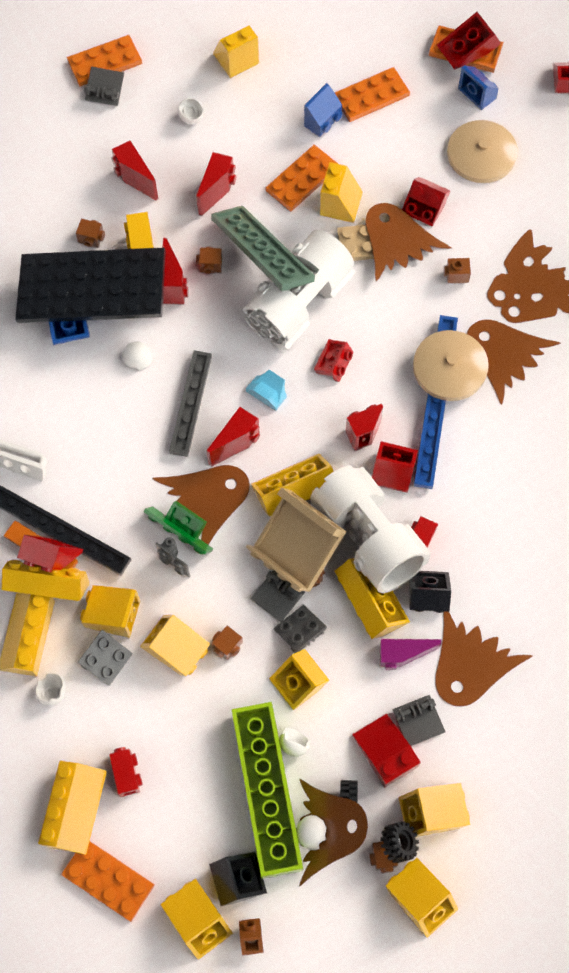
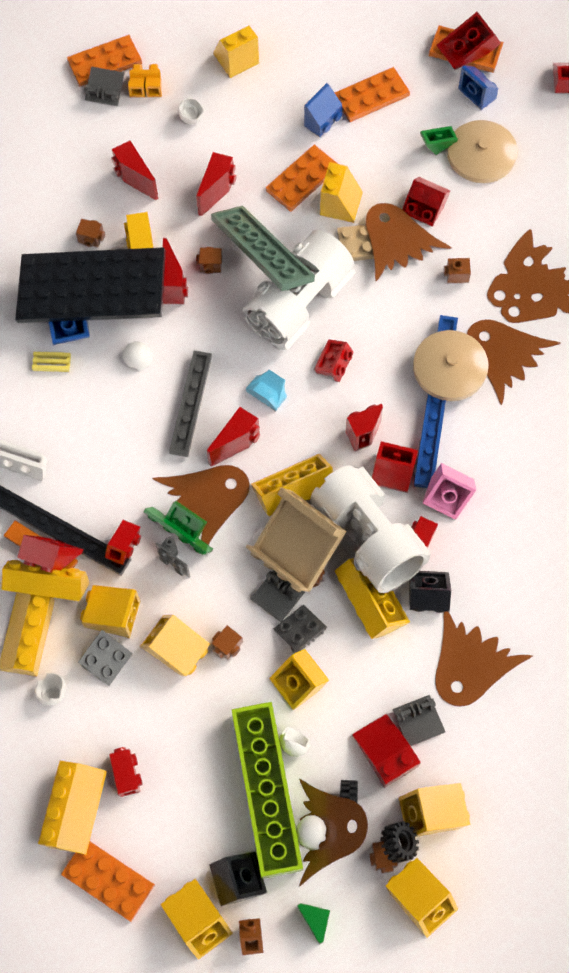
(53, 358): none -> light yellow tile
(122, 542): none -> red brick
(145, 79): none -> light orange hips
(316, 919): none -> green slope
(400, 652): magenta slope -> none
(439, 138): none -> green slope
(449, 491): none -> bright pink slope

